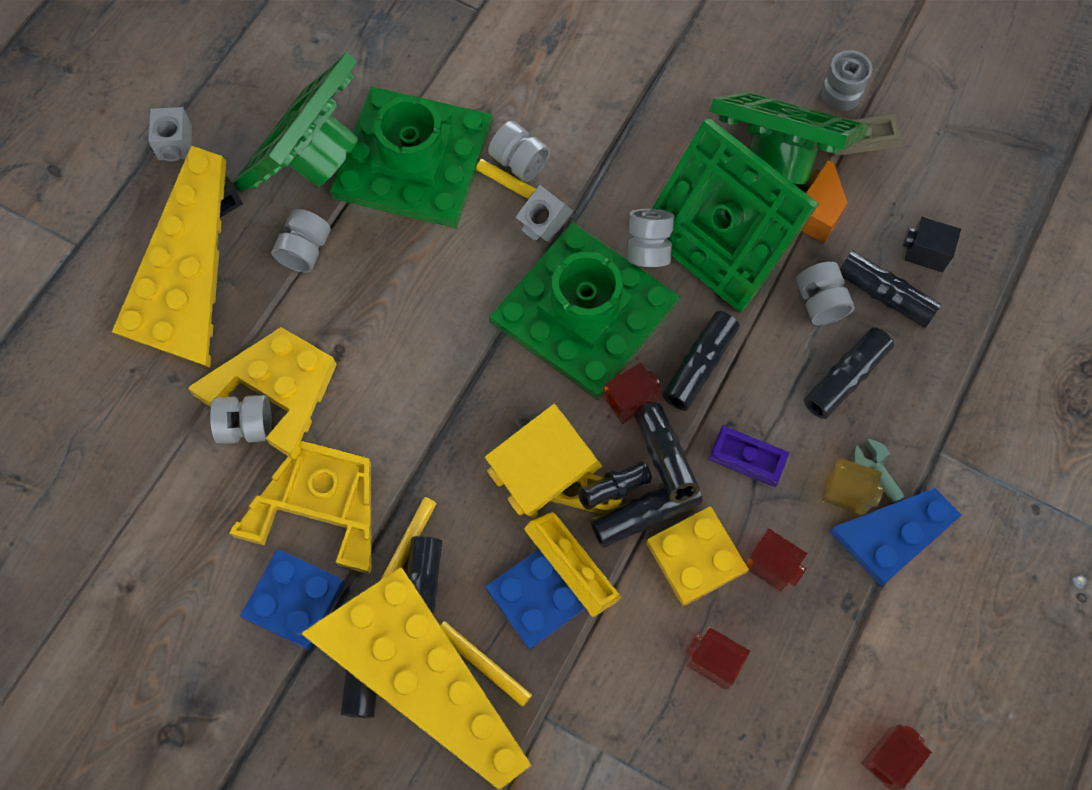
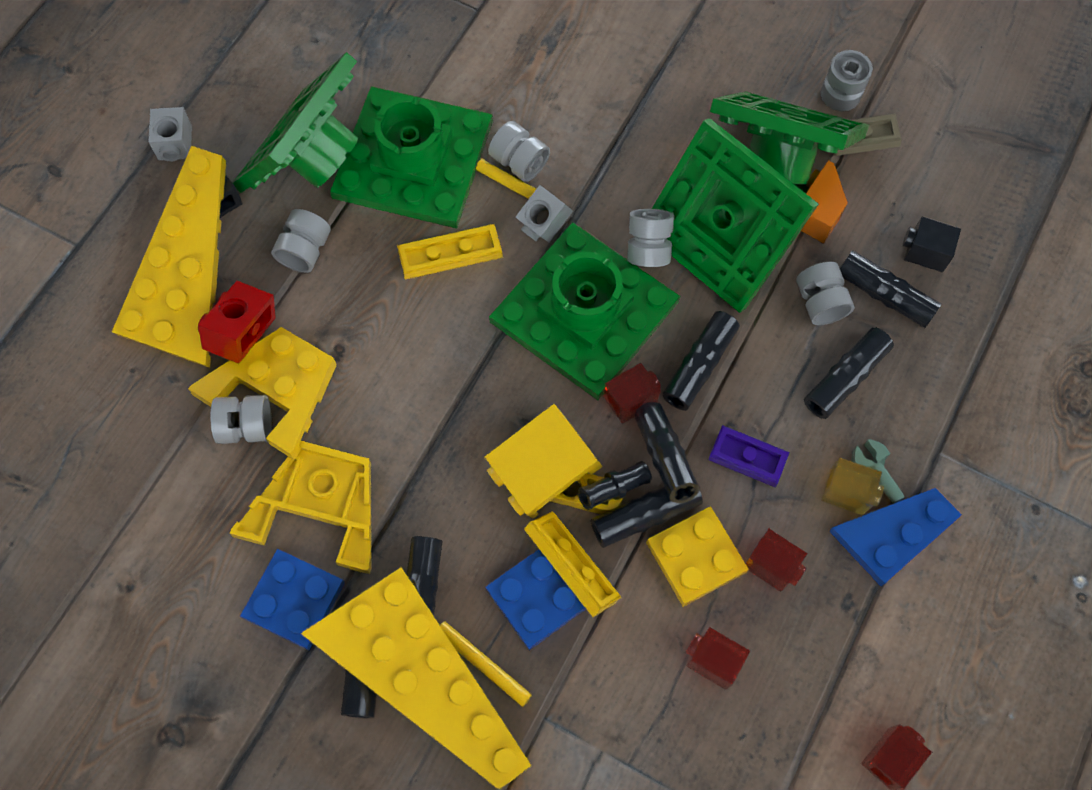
(236, 321): none -> red brick
(414, 529): yellow bar -> none
(449, 251): none -> yellow tile

